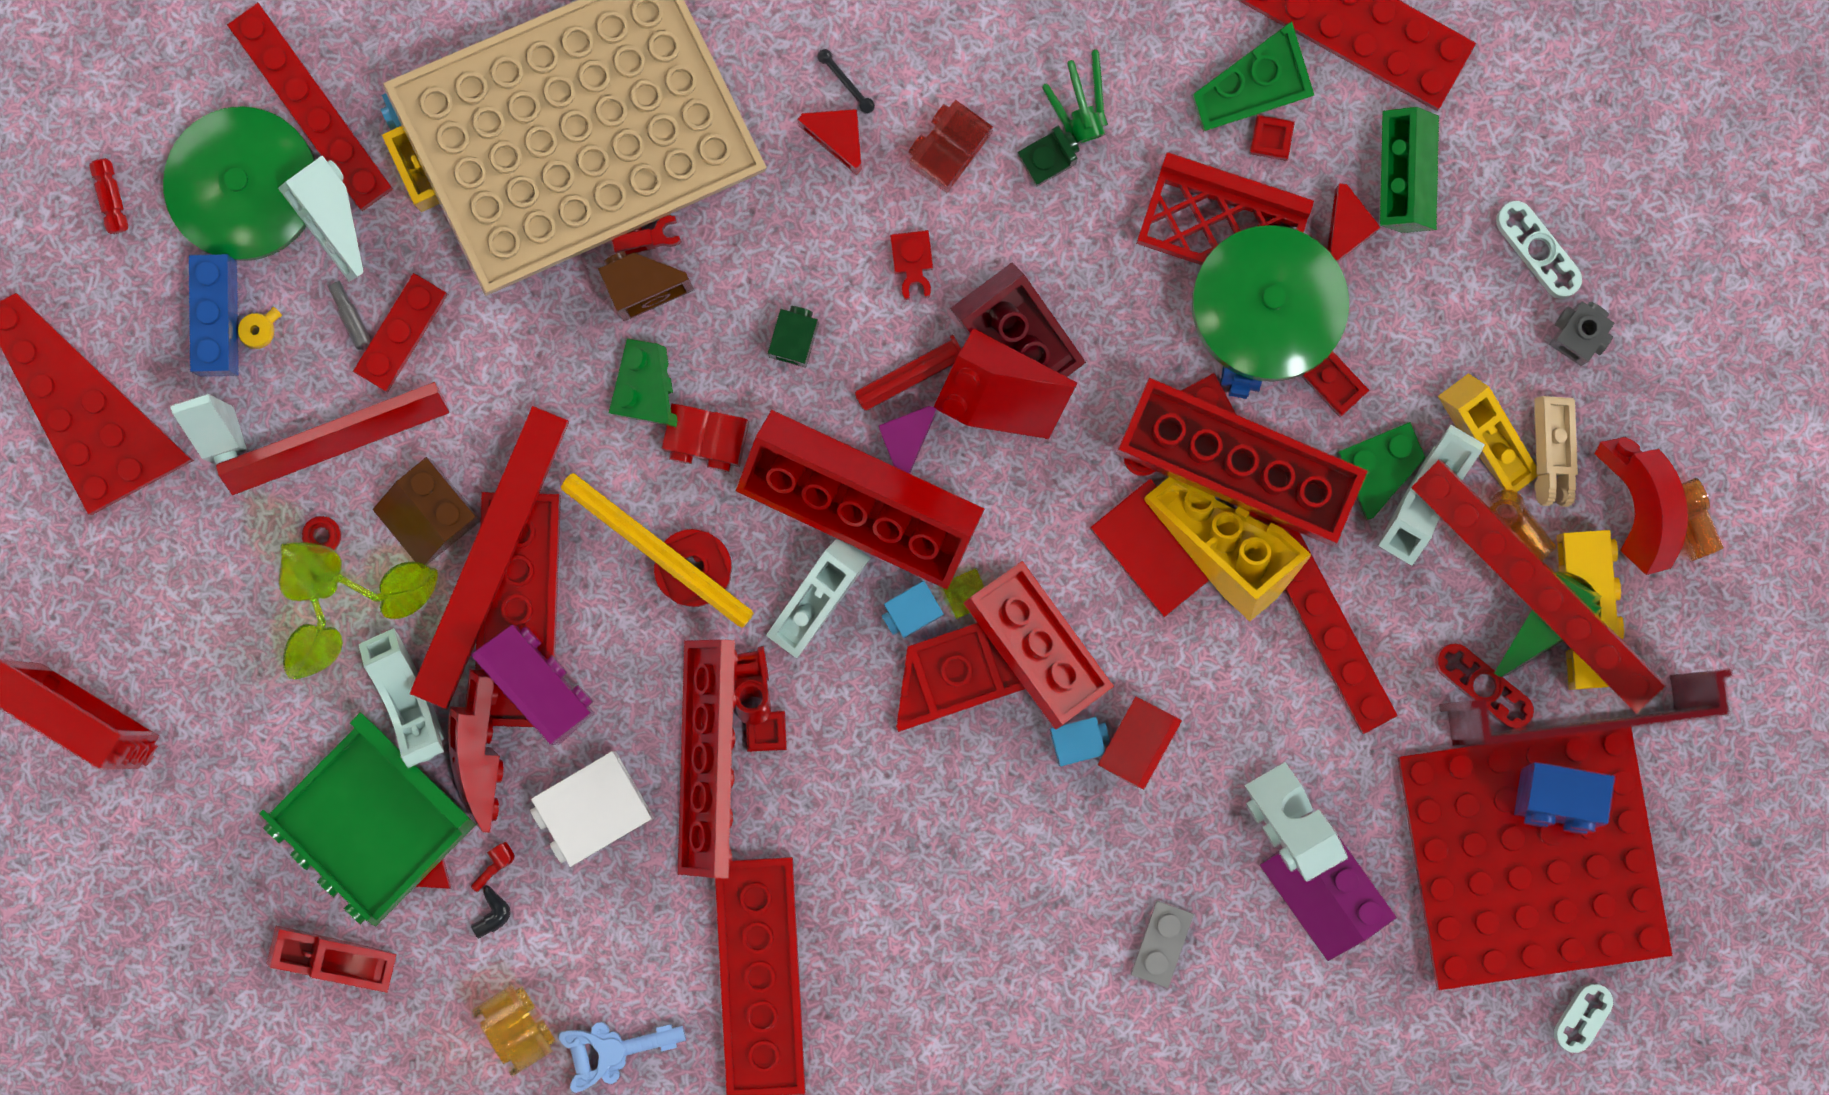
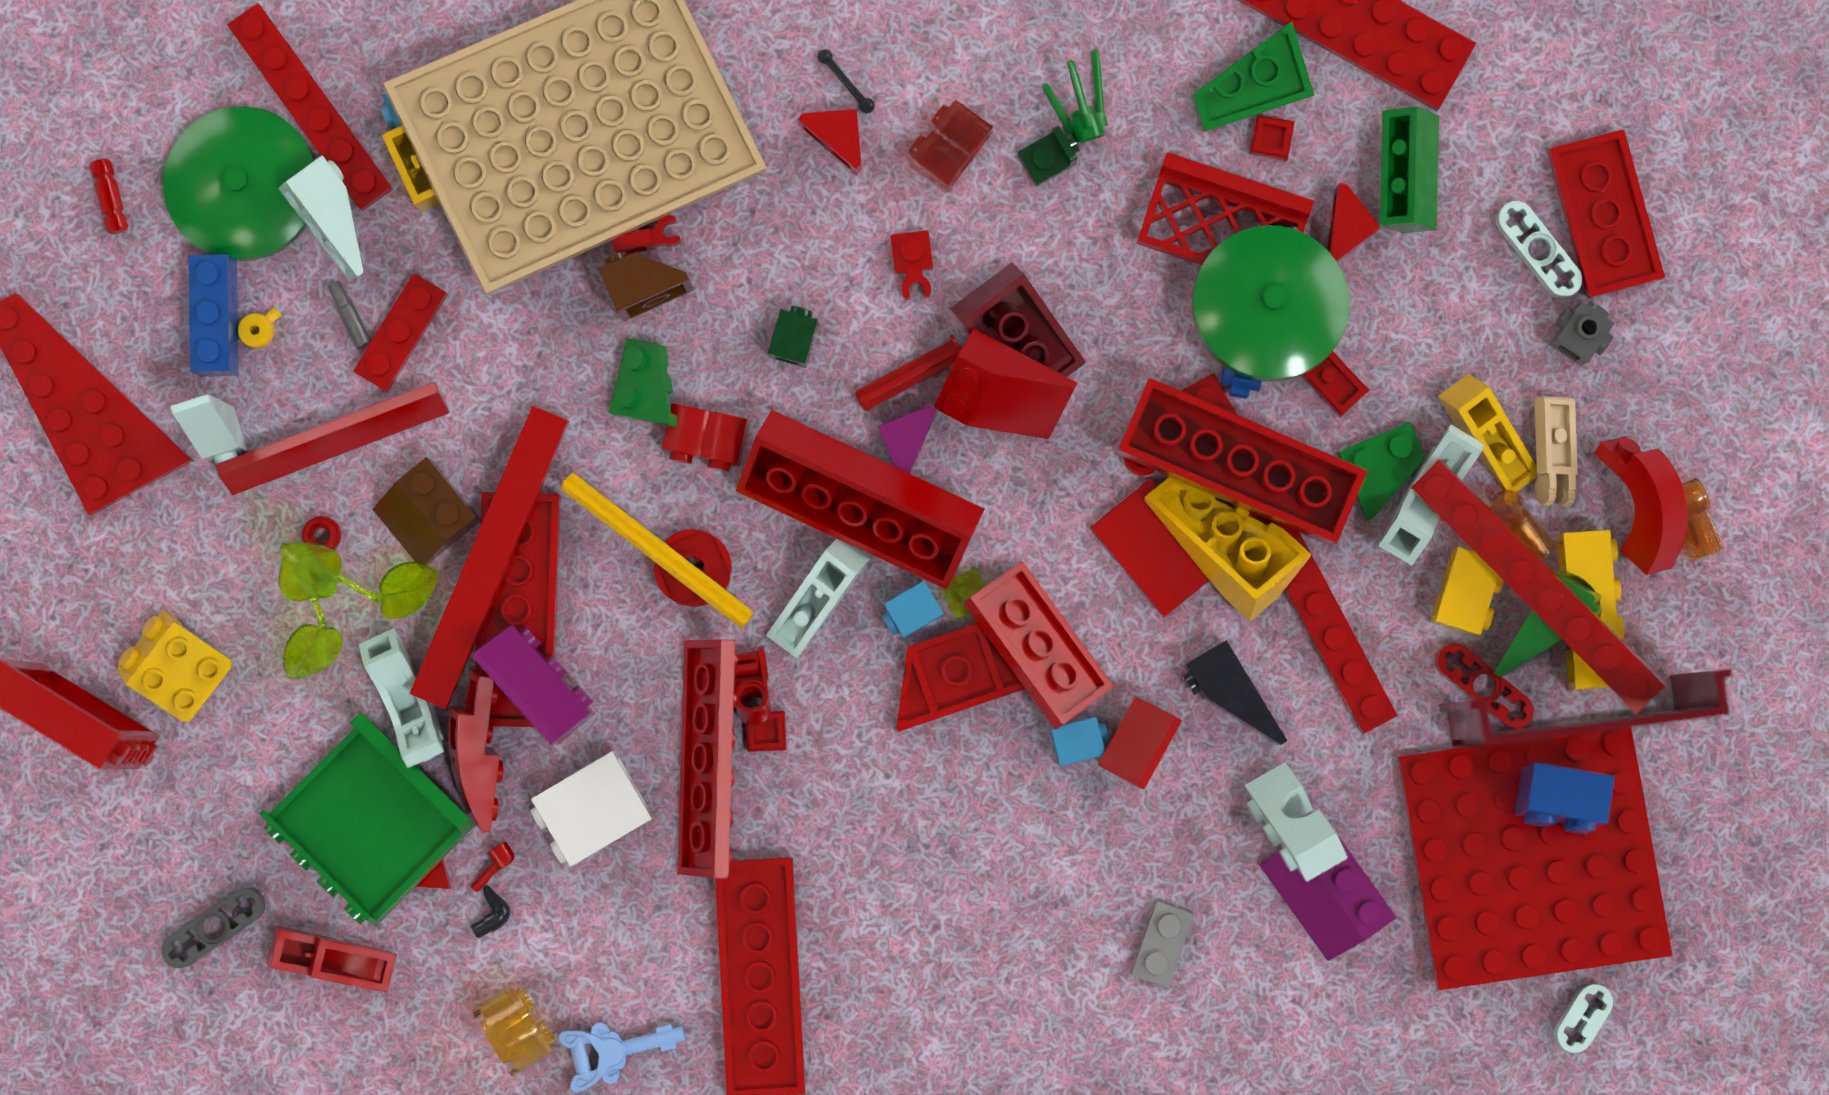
(173, 667): none -> yellow bracket
(195, 952): none -> dark grey beam
(1227, 686): none -> black slope
(1466, 593): none -> yellow brick
(1605, 214): none -> red plate

